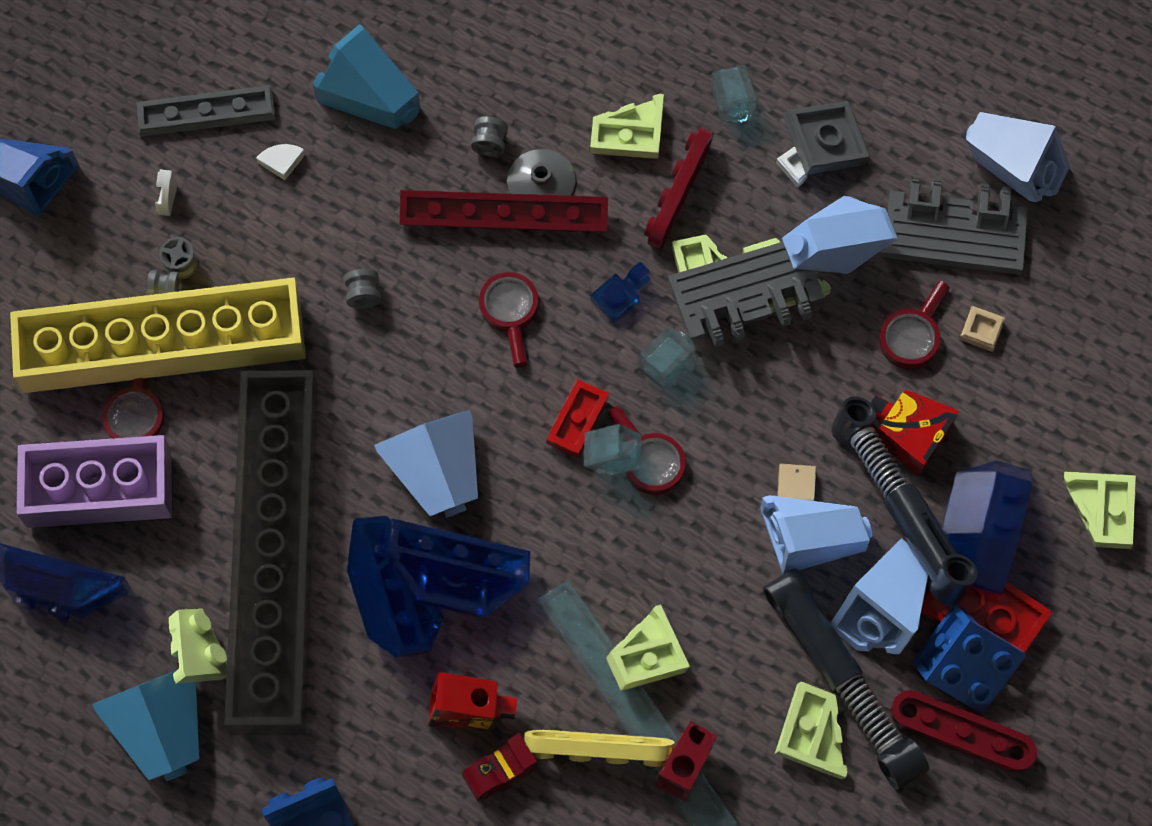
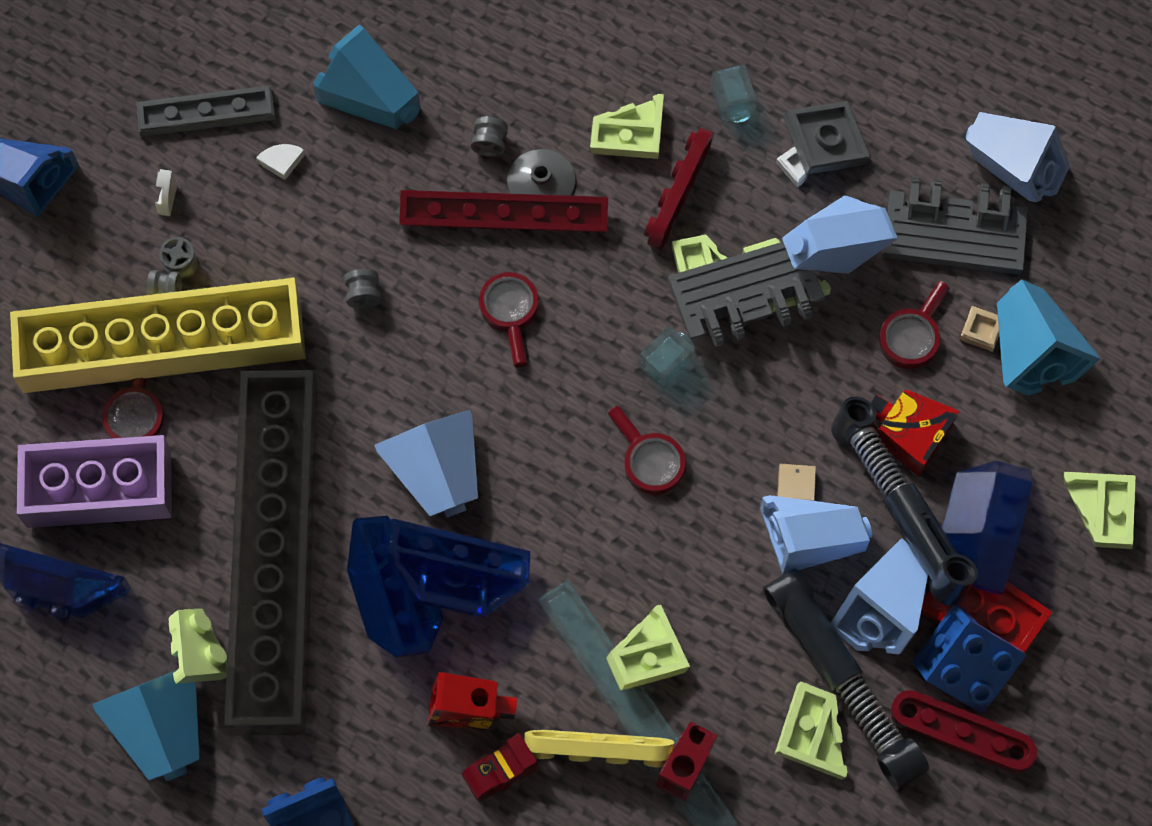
(577, 417): red plate -> none
(612, 450): clear light blue brick -> none
(619, 295): clear blue plate -> none
(1039, 341): none -> dark azure slope

